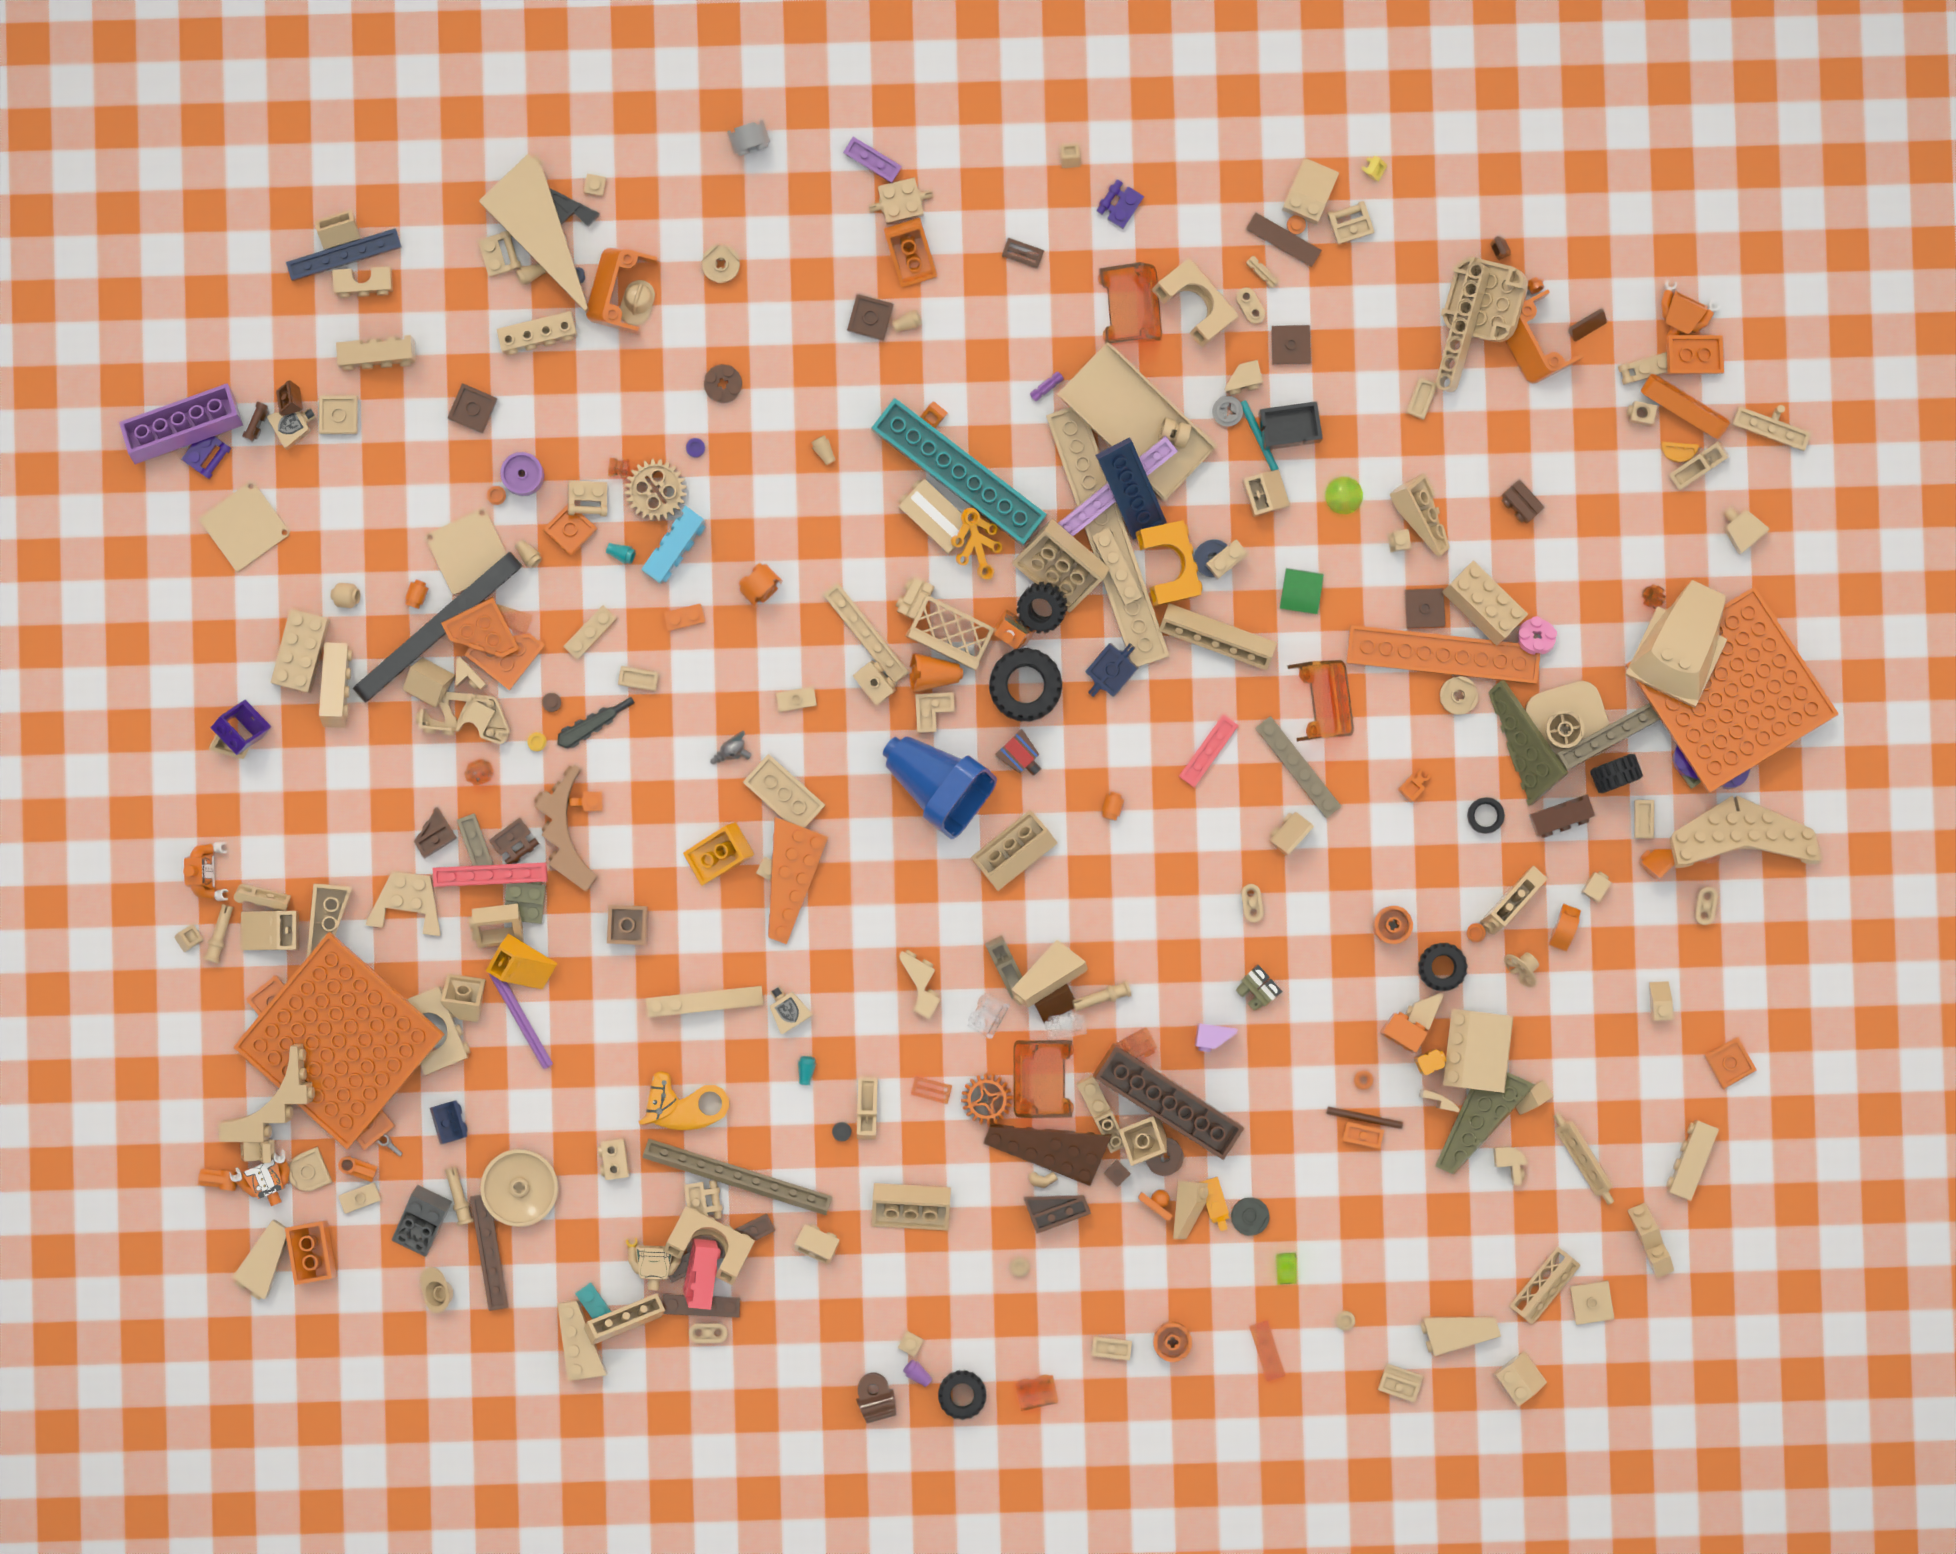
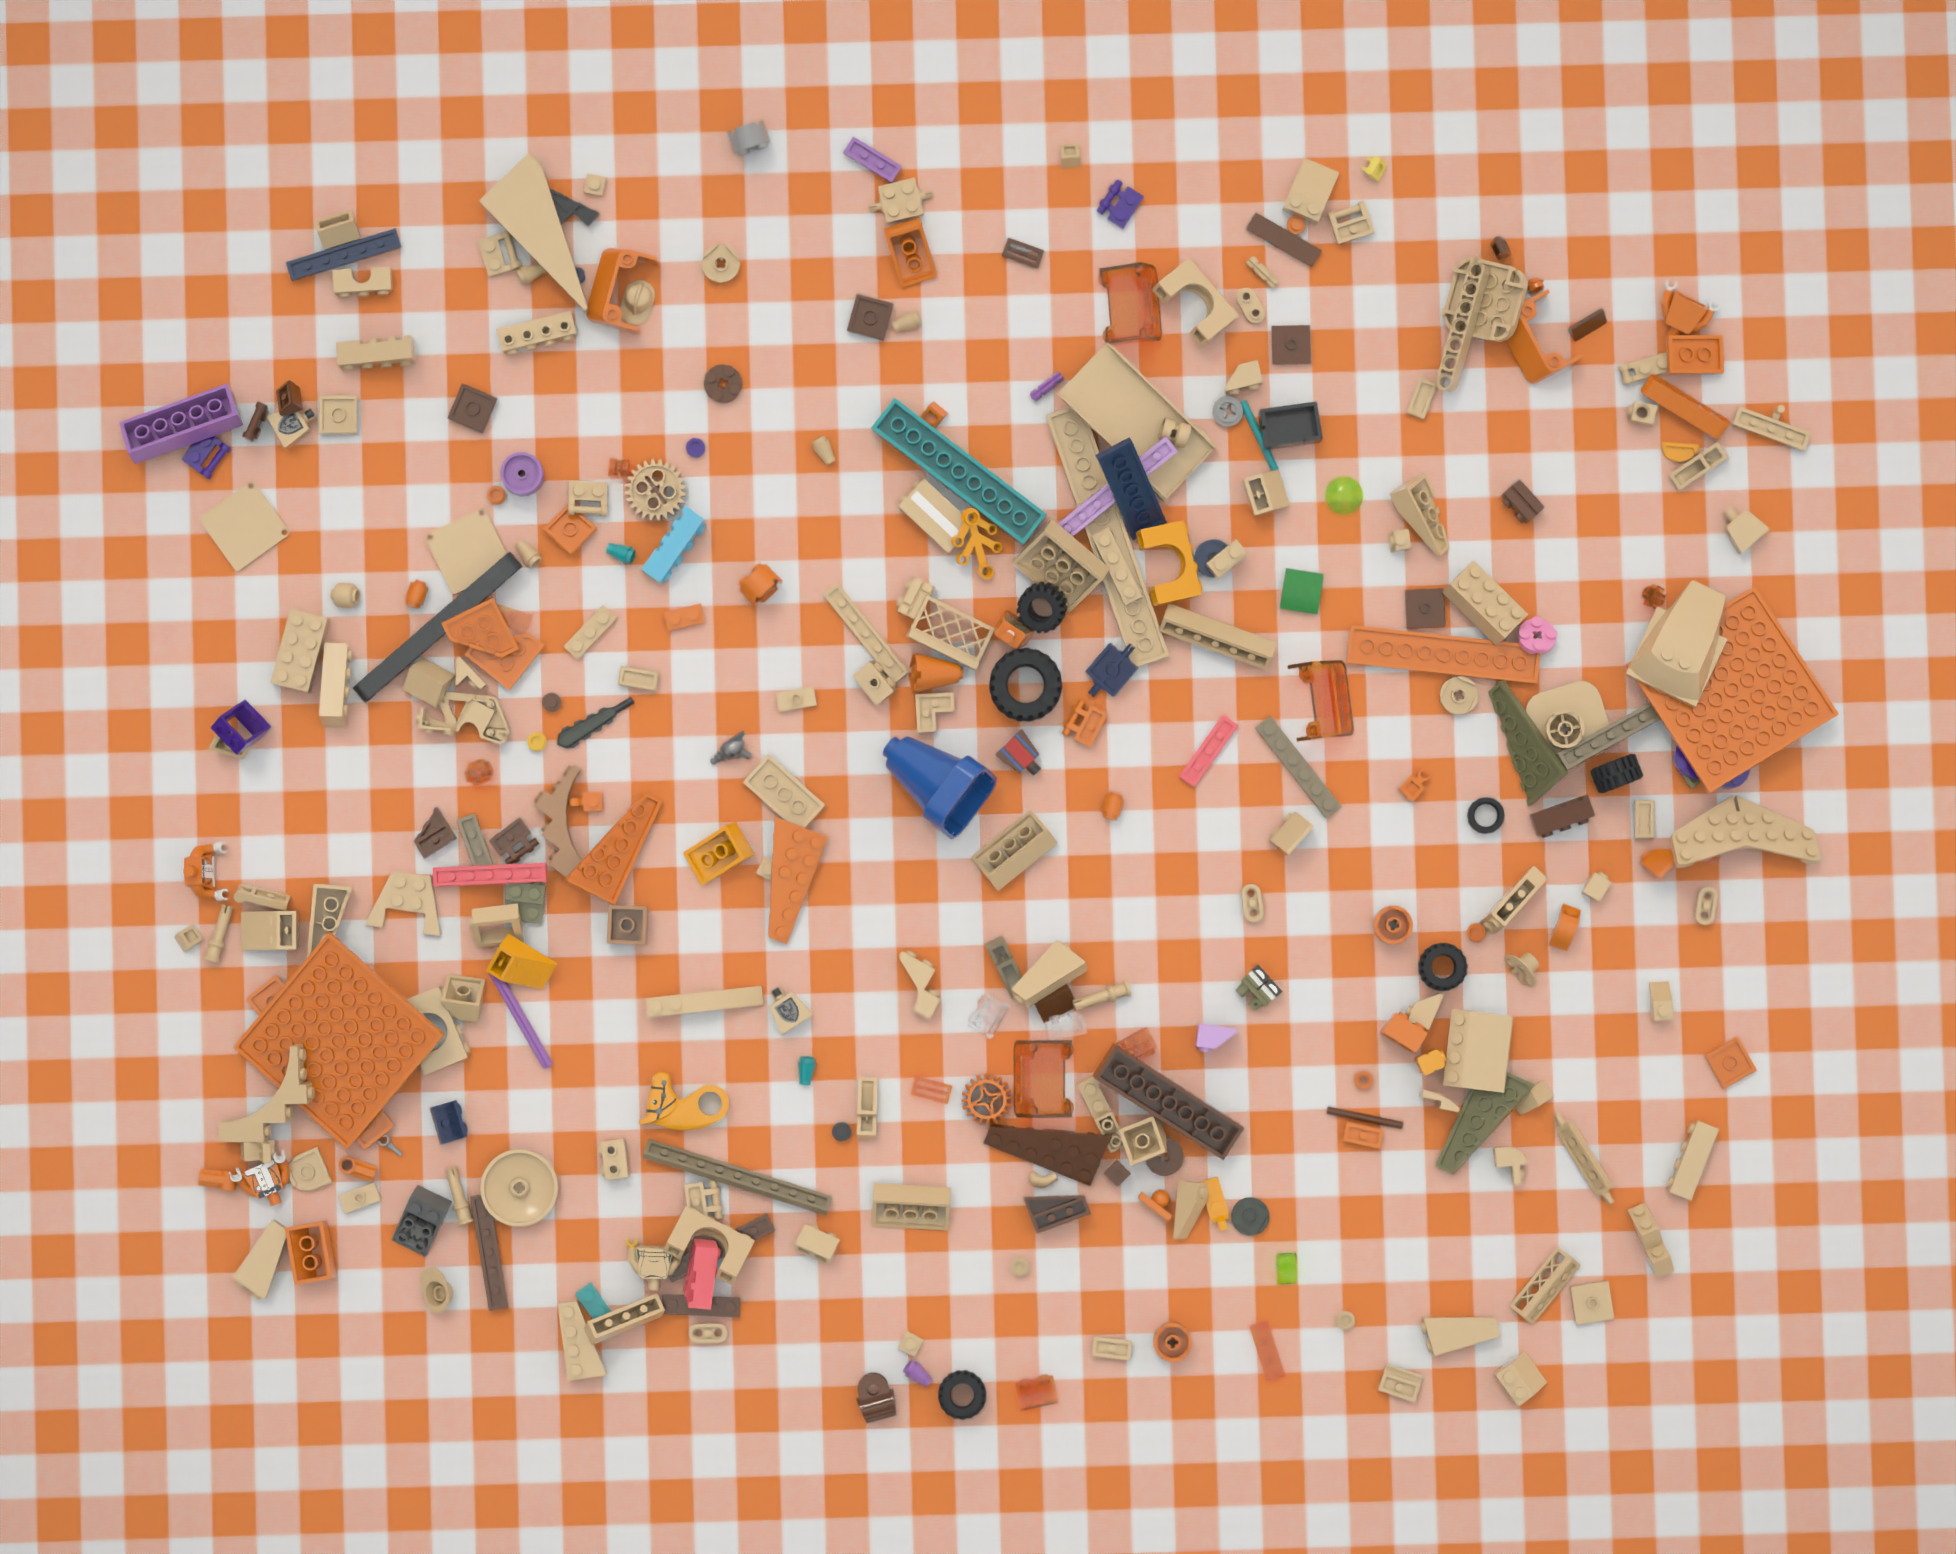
(612, 858): none -> orange wing
(1090, 726): none -> orange plate

